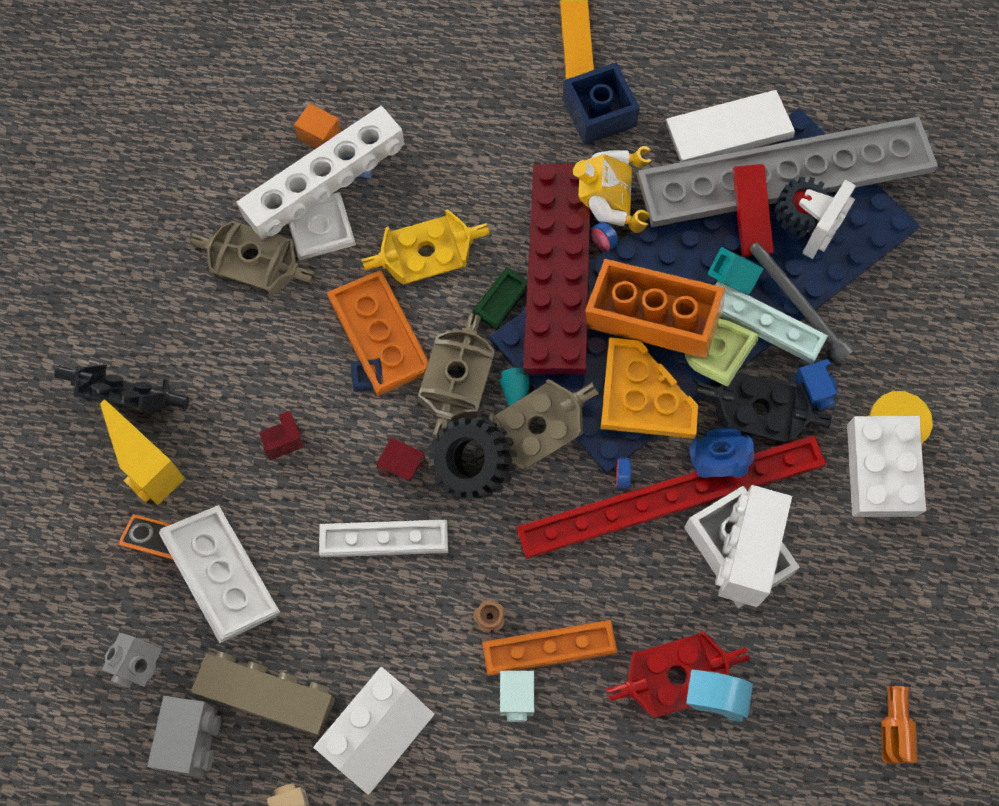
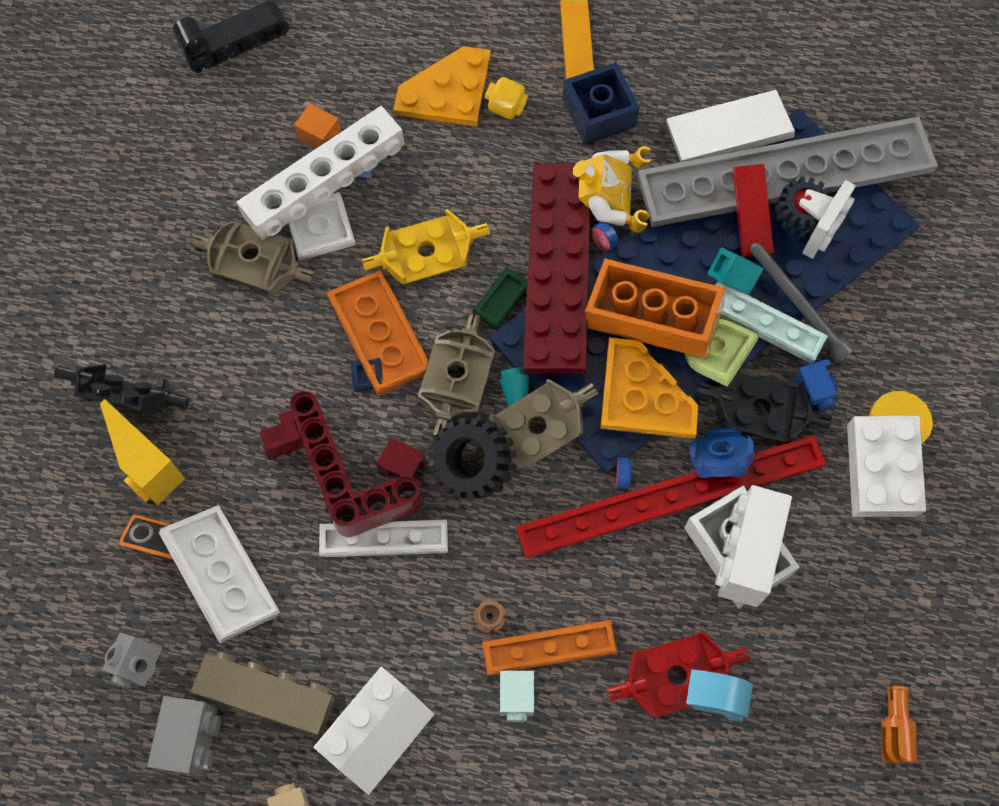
(229, 37): none -> black beam
(335, 475): none -> dark red beam
(447, 90): none -> light orange plate
(506, 98): none -> yellow head

